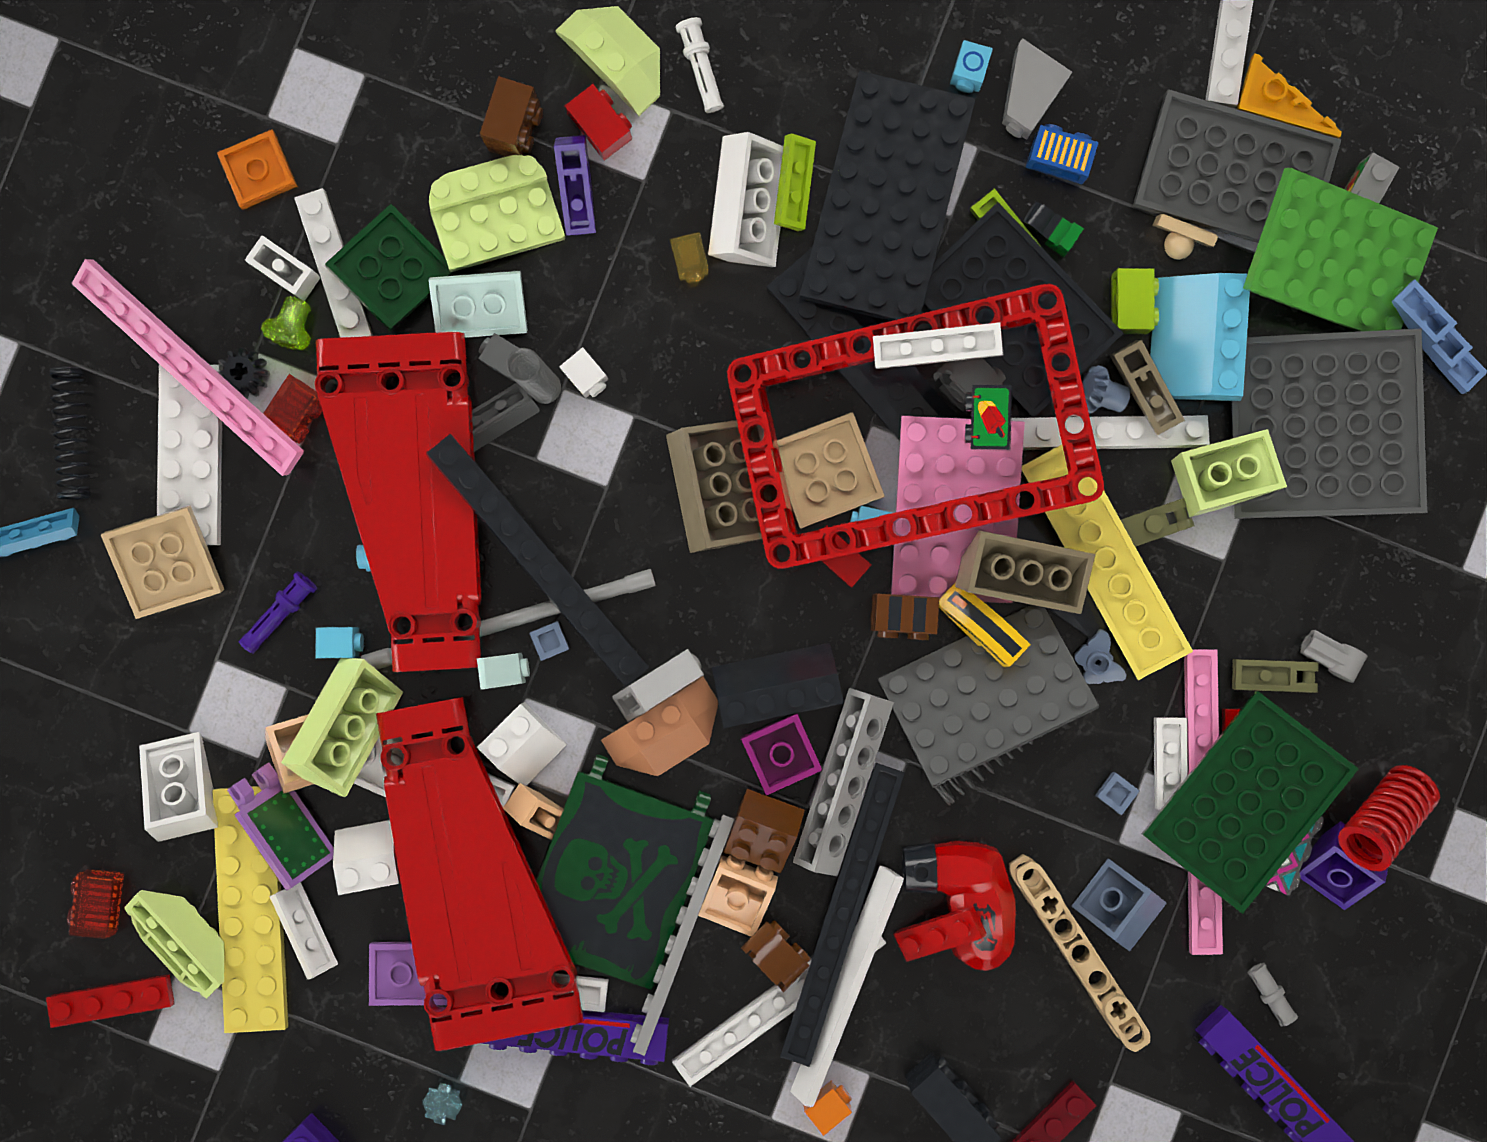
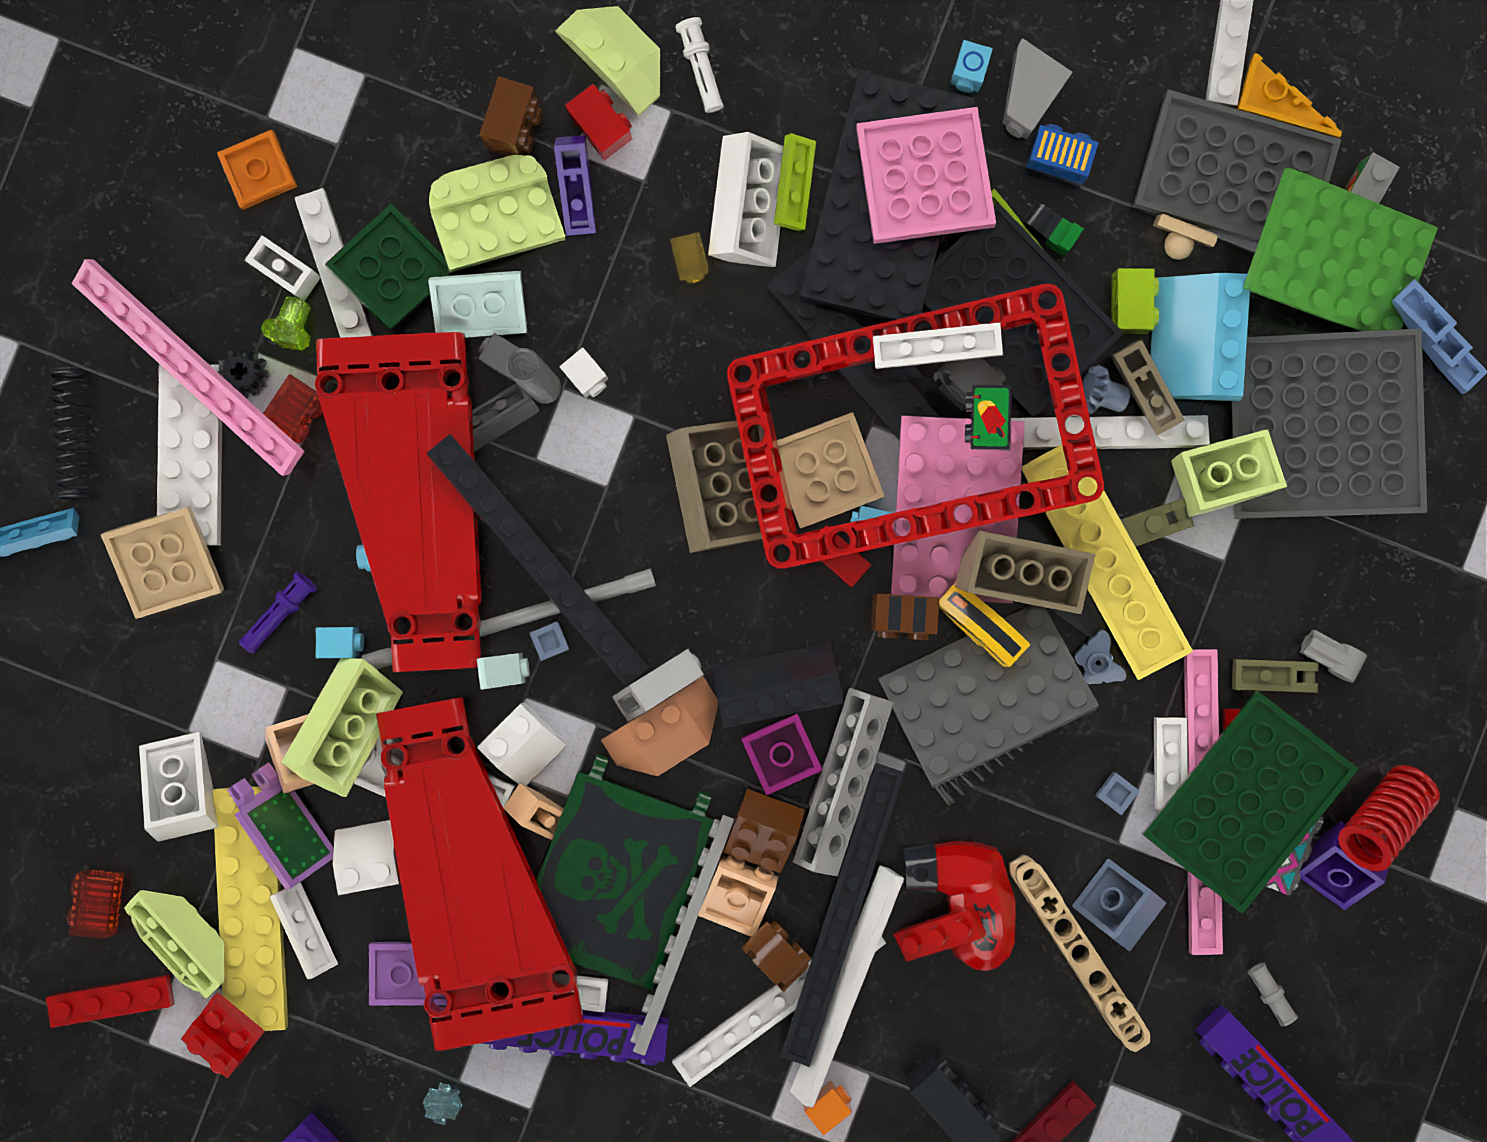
(222, 1035): none -> red plate
(925, 175): none -> bright pink plate

